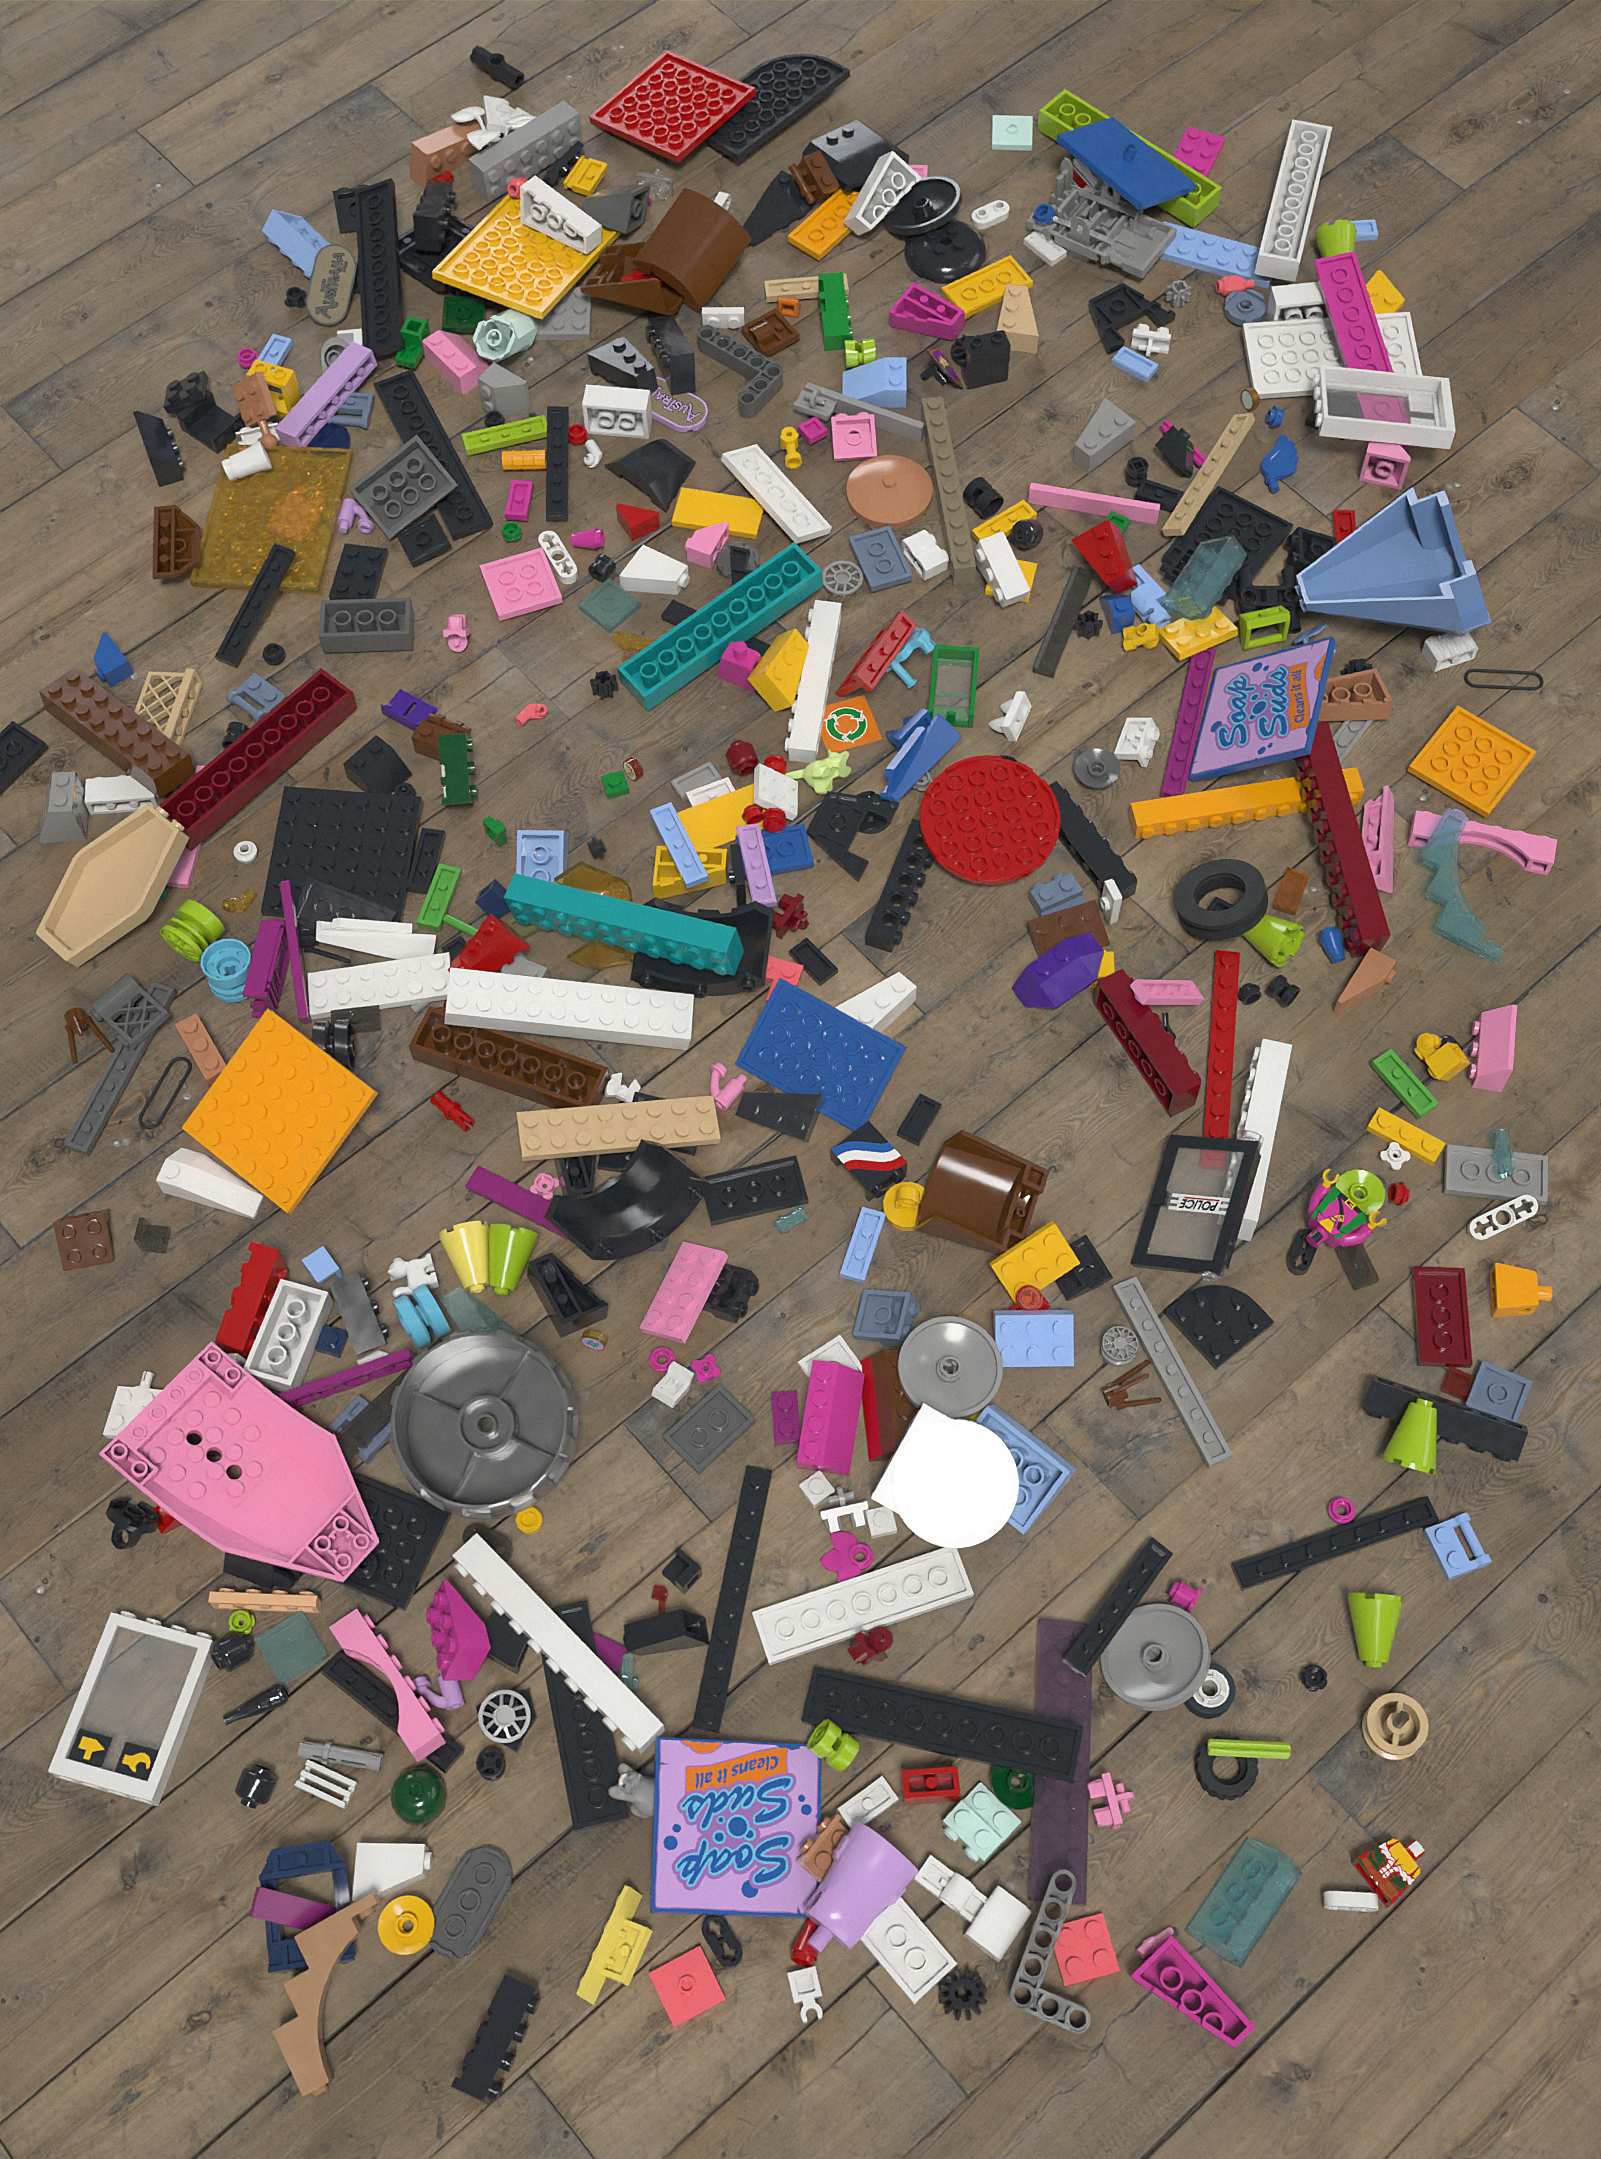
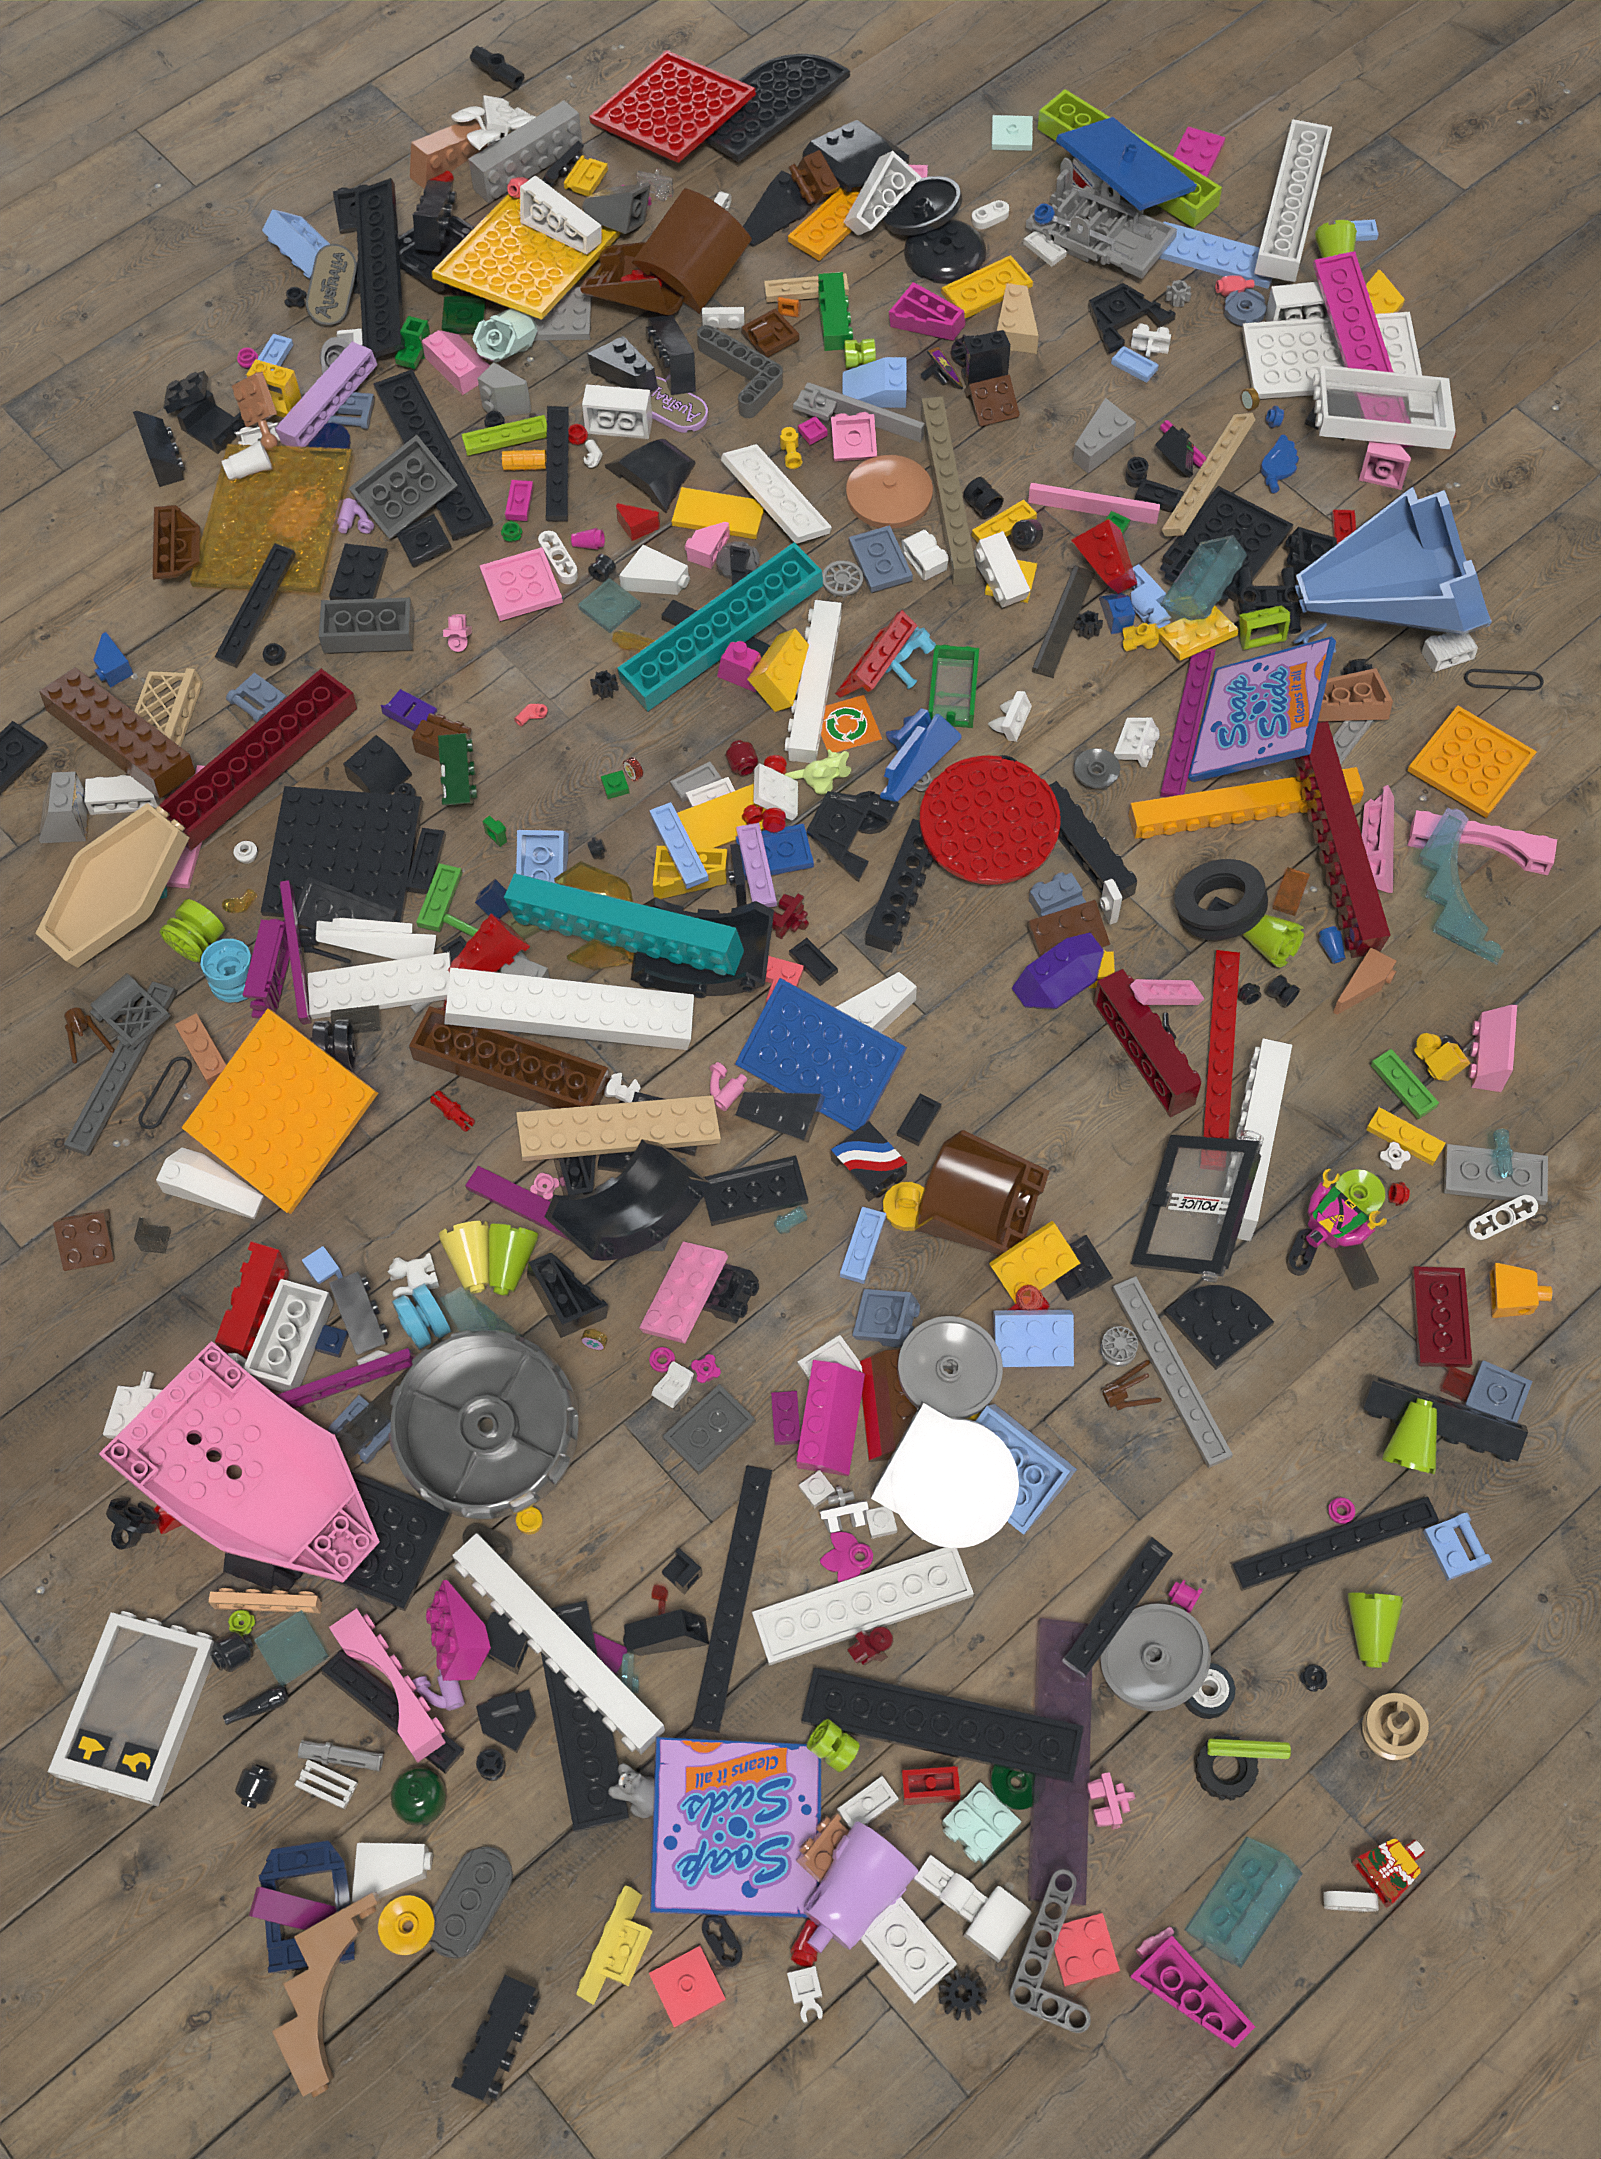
(234, 731): black wheel -> none
(504, 1716): light grey wheel -> none
(993, 400): none -> reddish brown bracket

